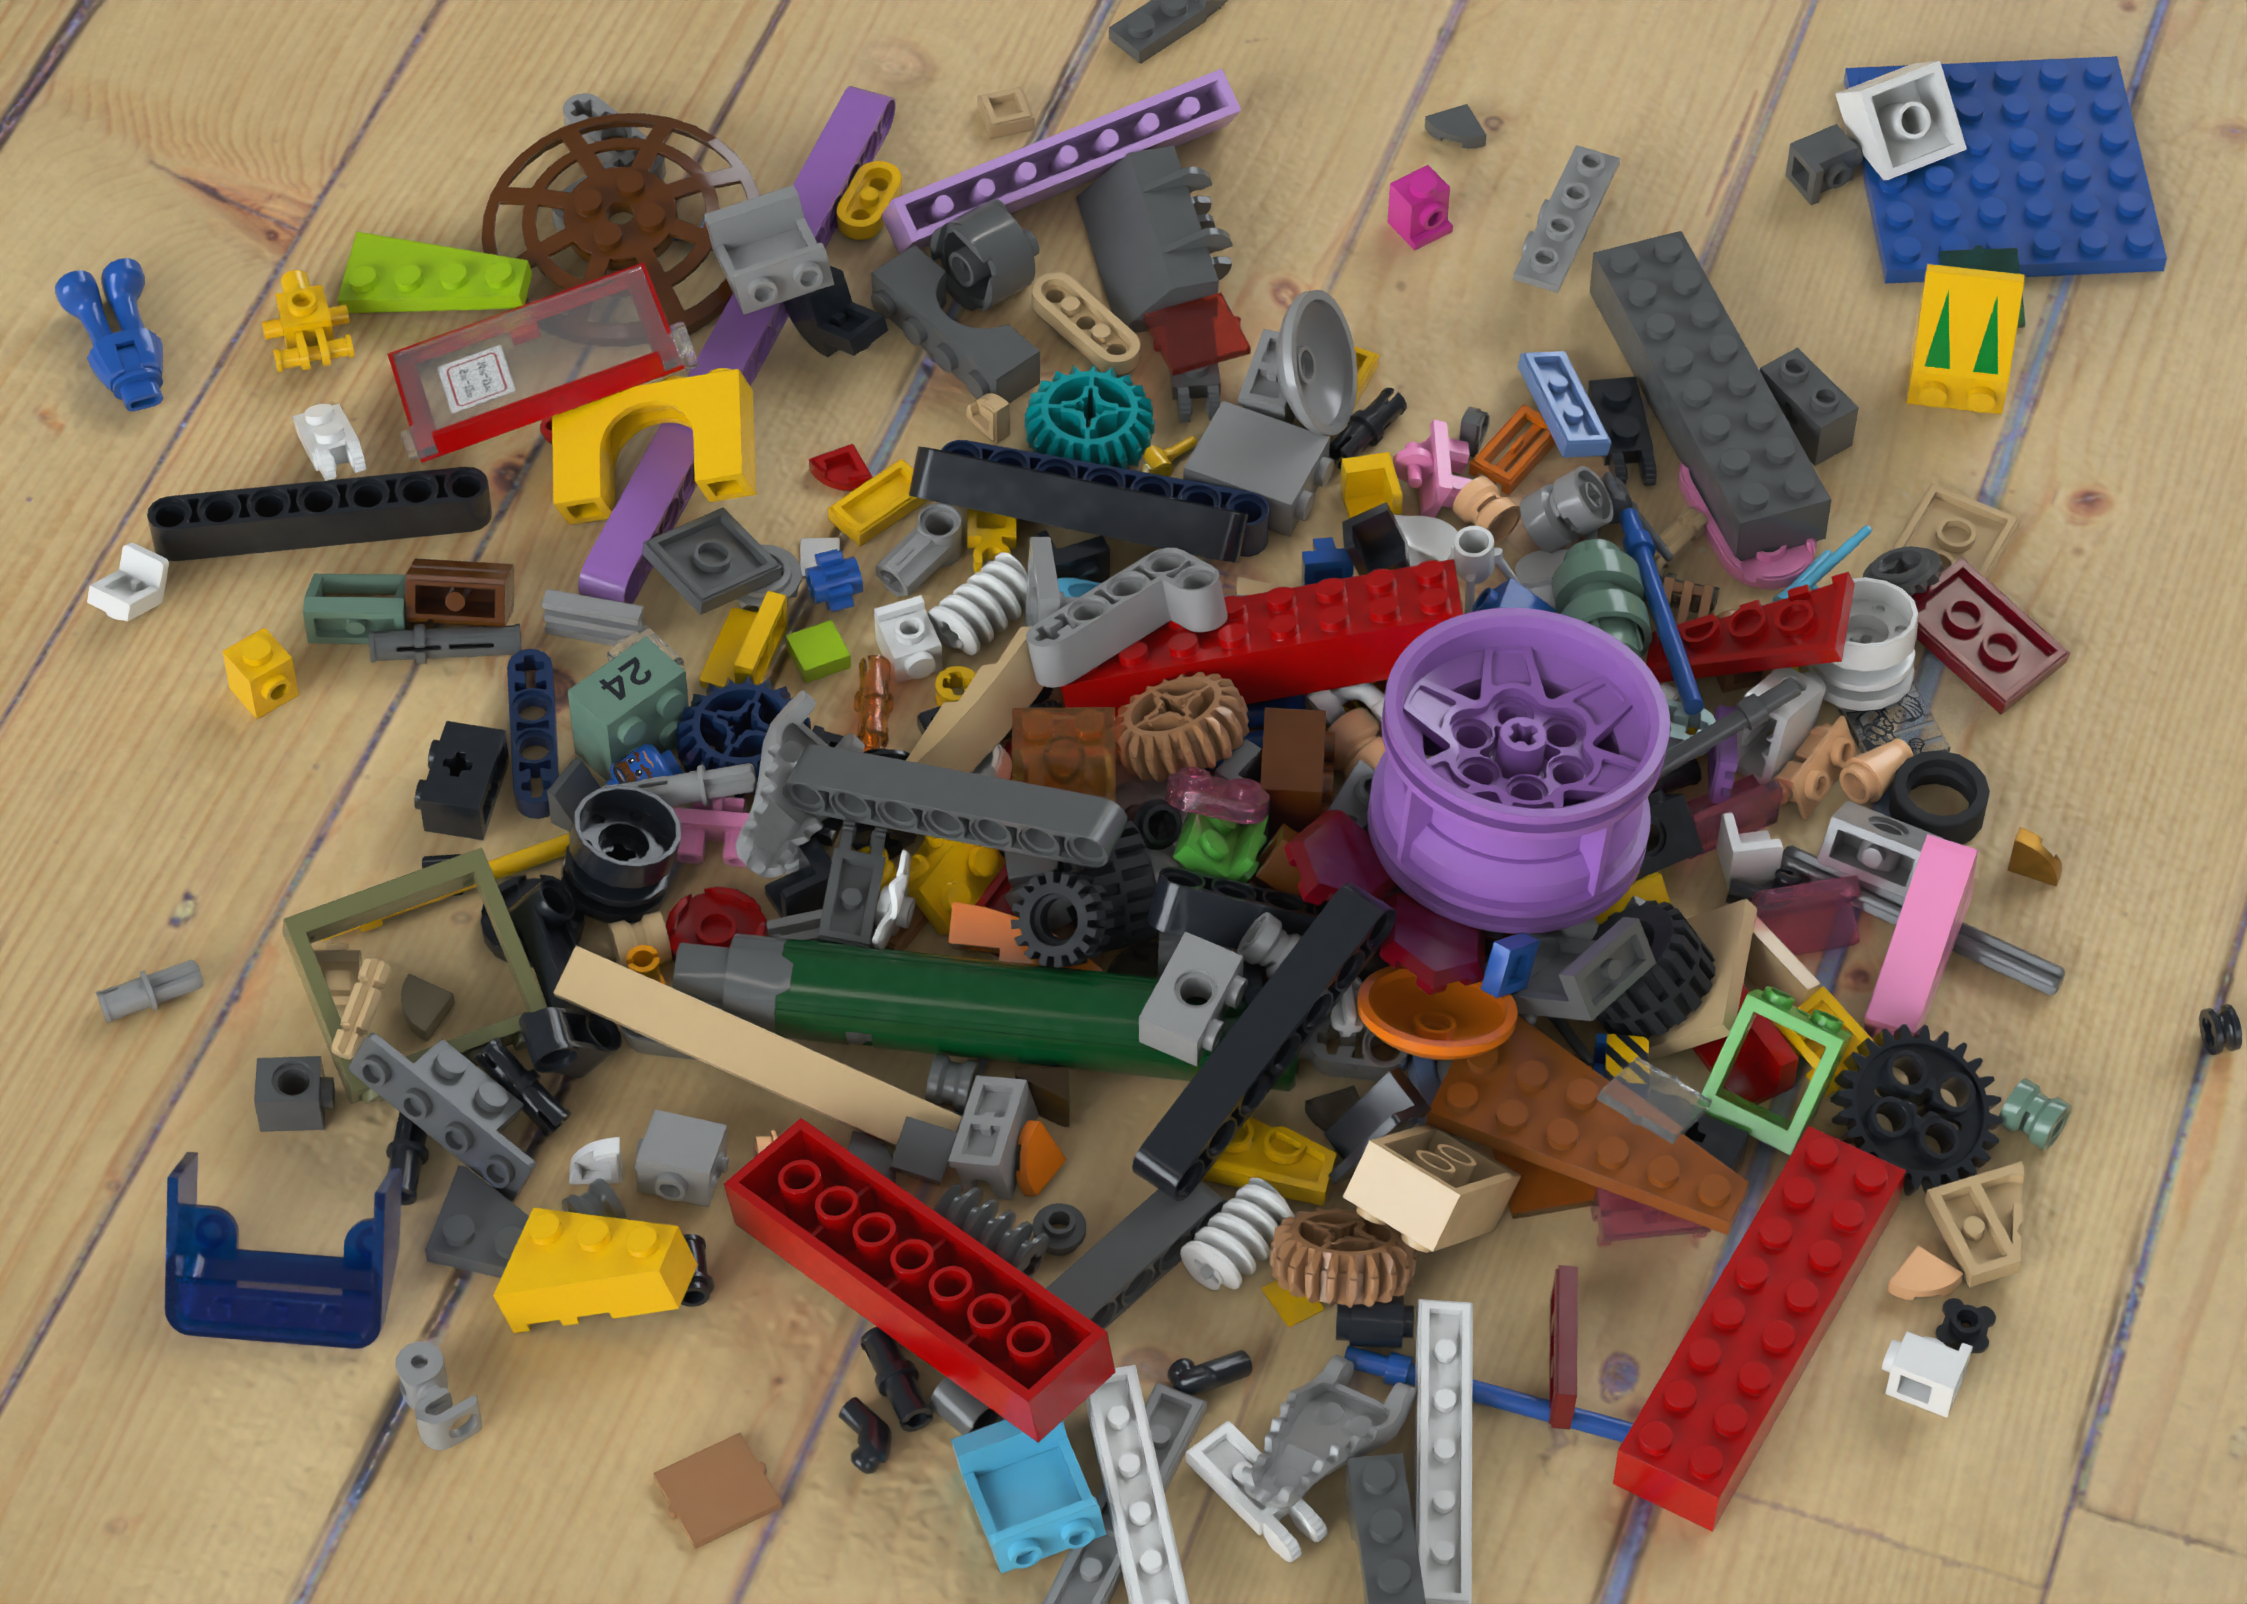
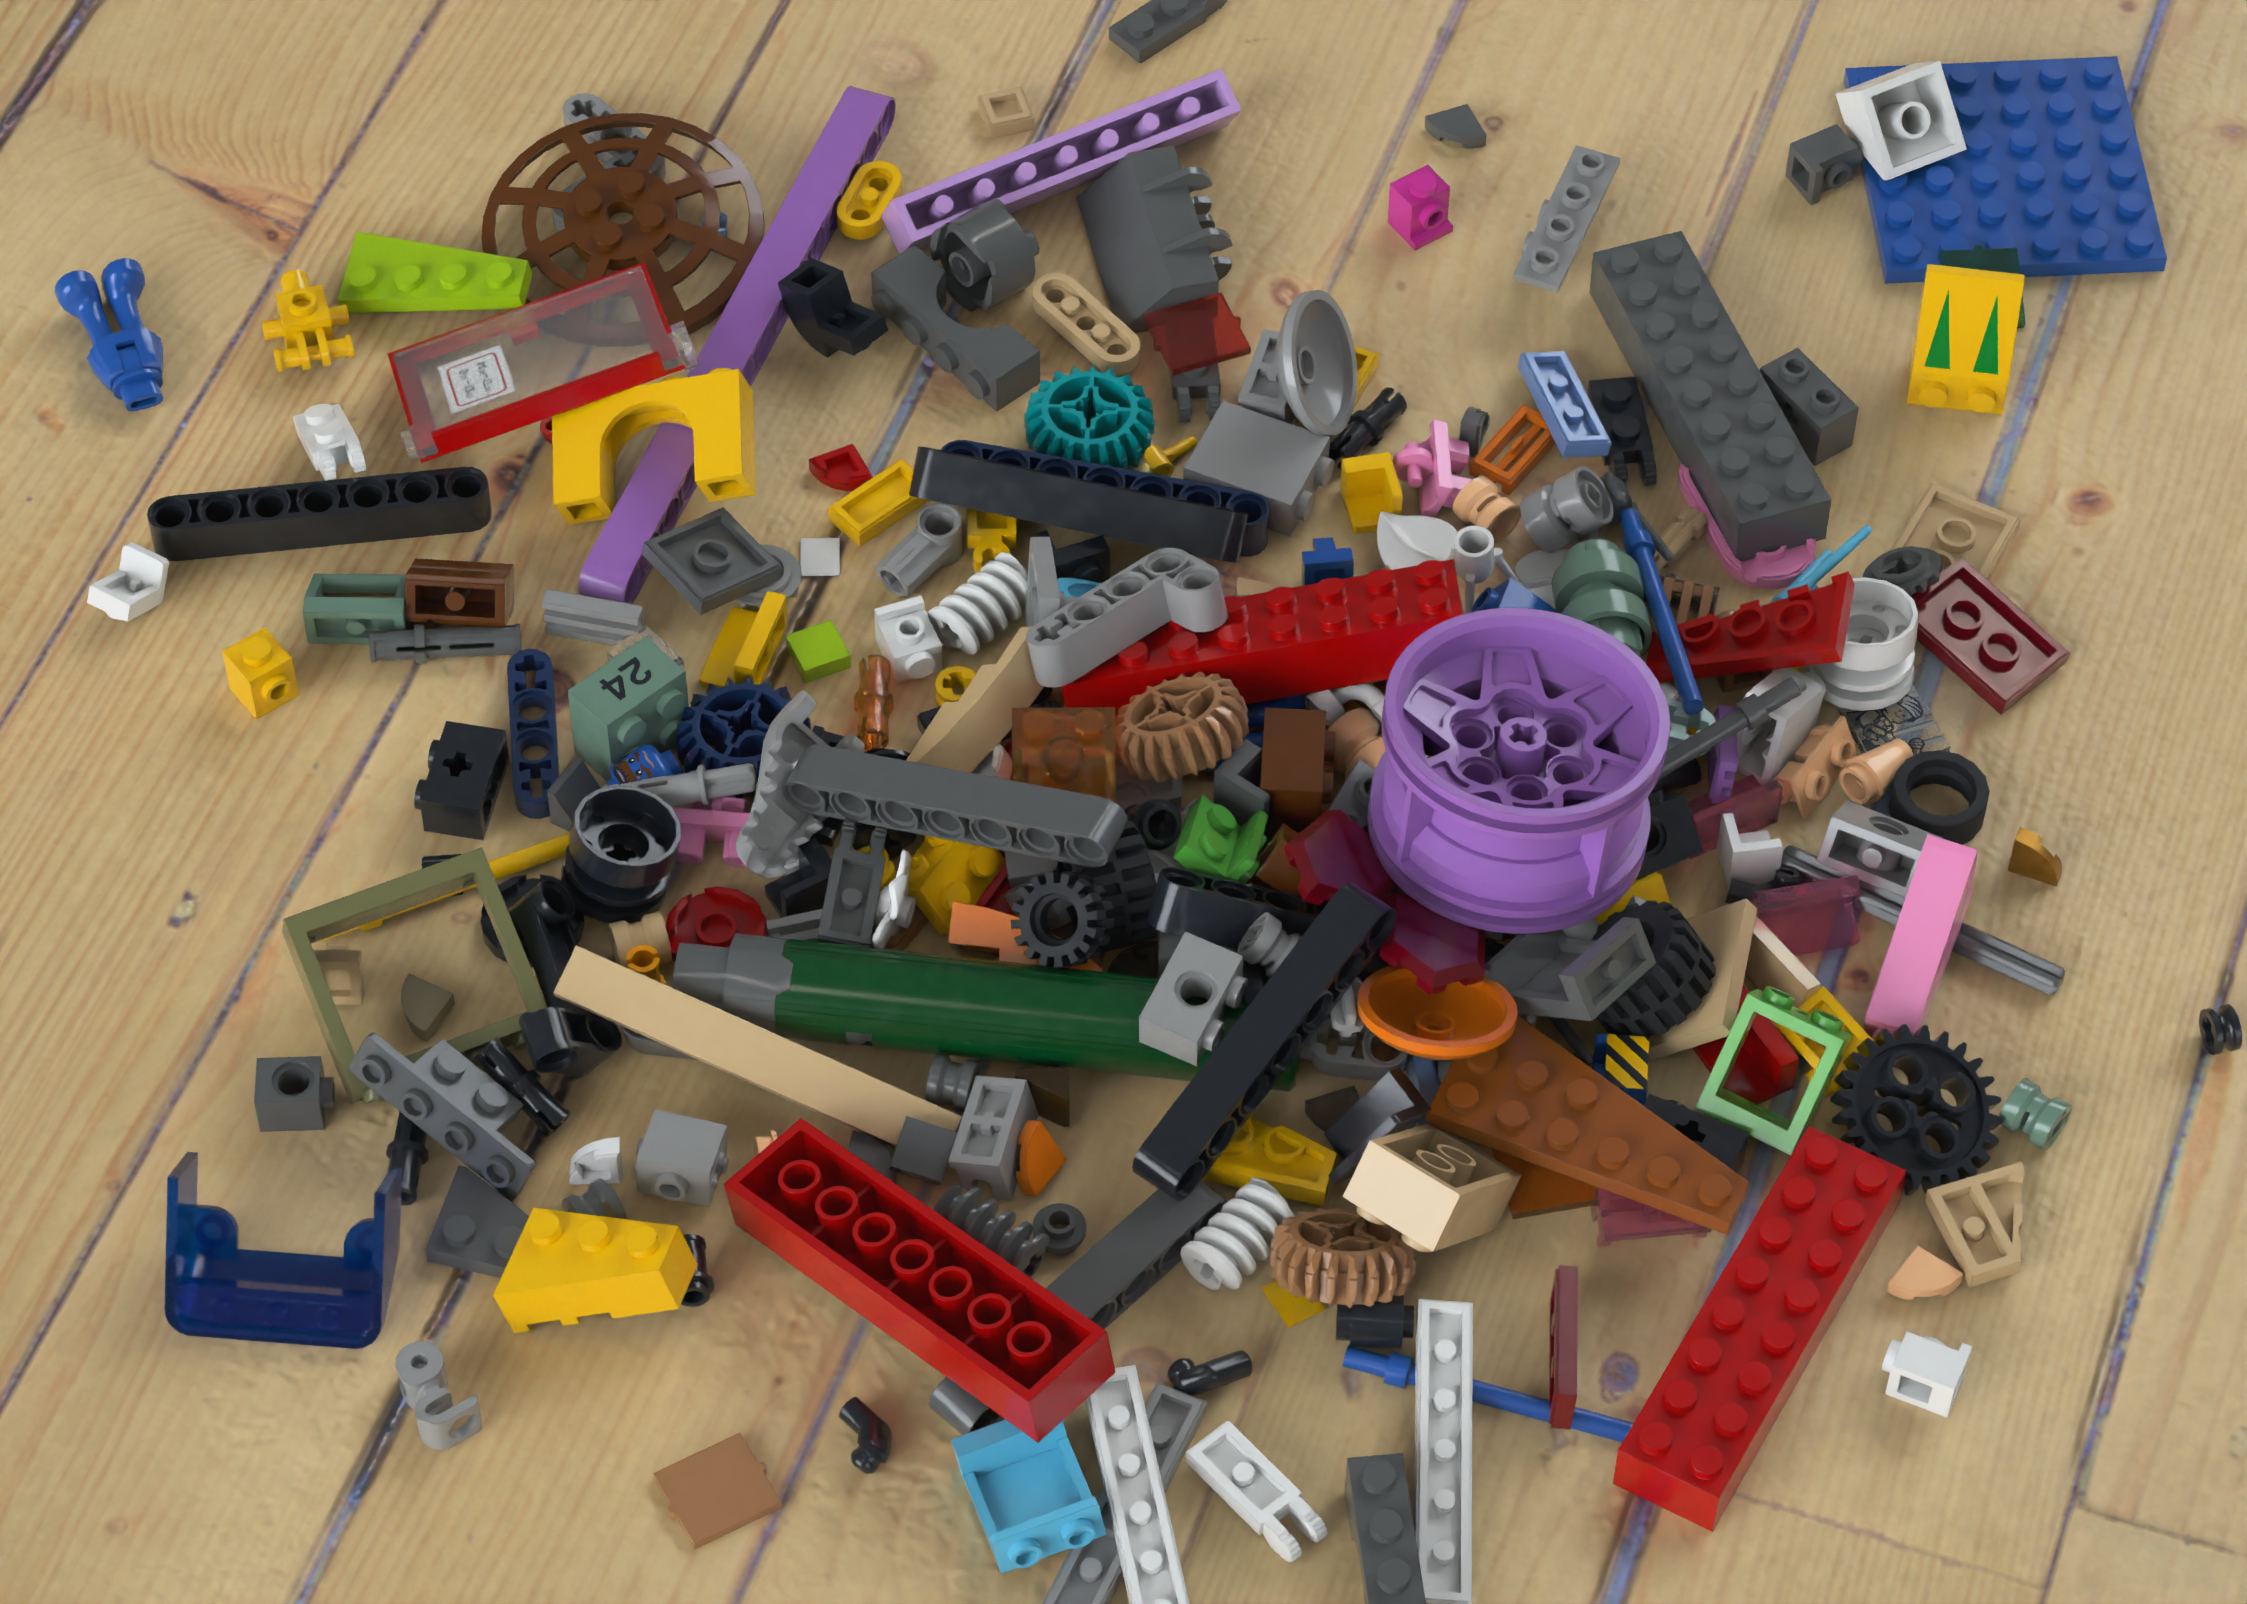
(149, 990): light grey axle -> none
(361, 1007): tan axle -> none
(768, 250): light grey panel -> none
(834, 580): blue gear -> none
(897, 1380): black pin -> none
(991, 416): tan tile -> none
(1231, 800): clear pink plate -> none
(1319, 1431): light grey animal -> none
(1375, 541): black panel -> none
(1510, 965): blue tile -> none
(1654, 1100): clear piece -> none
(1954, 1334): black plate -> none

